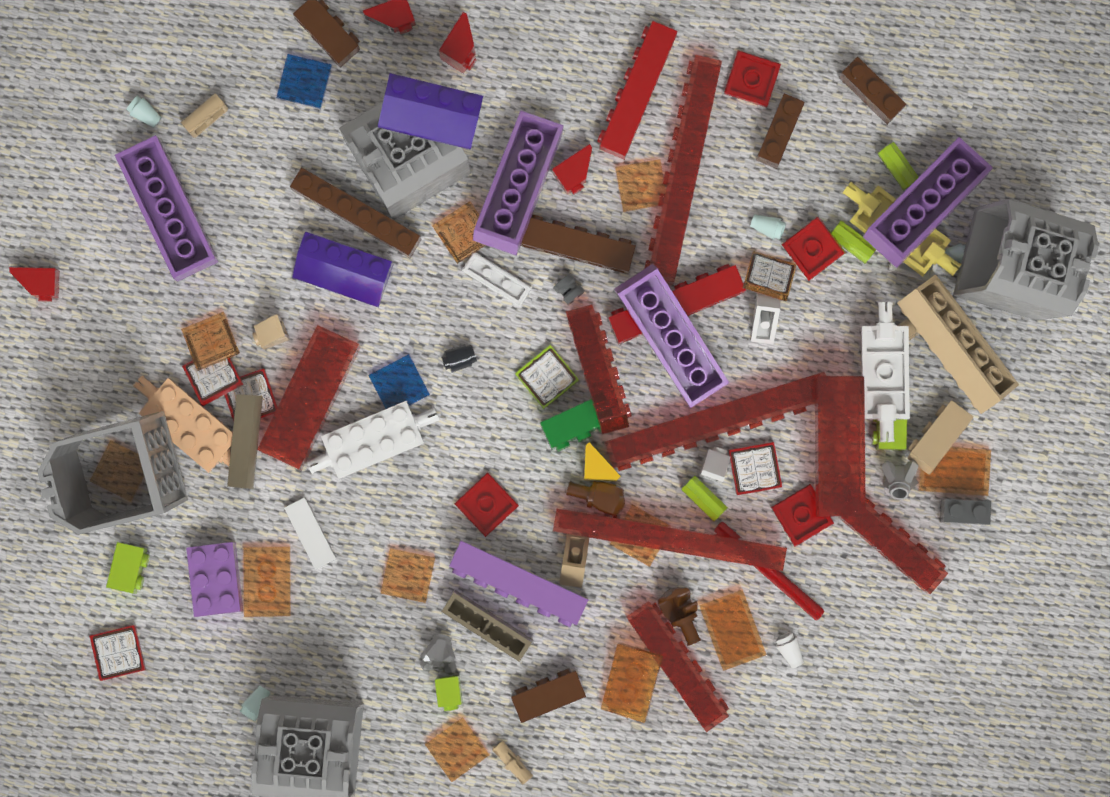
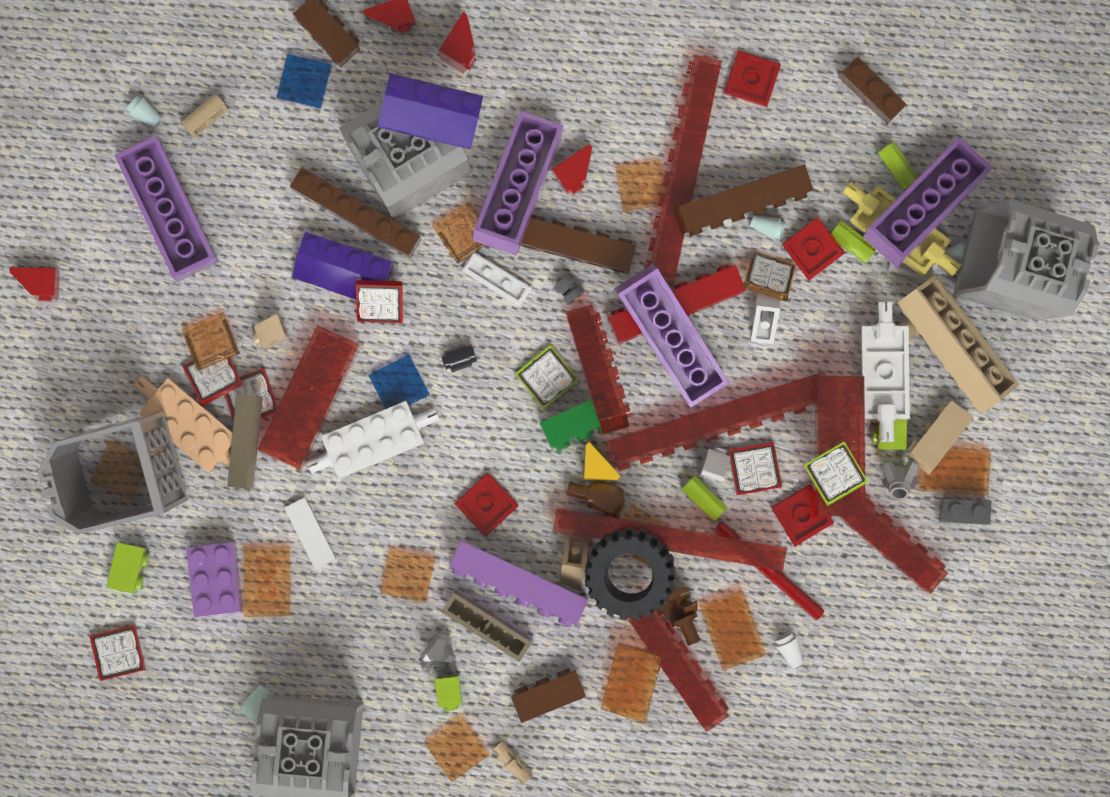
(379, 301): none -> tile
(621, 602): none -> black tyre
(638, 89): red brick -> none
(743, 199): none -> reddish brown brick
(780, 131): reddish brown brick -> none
(835, 473): none -> tile

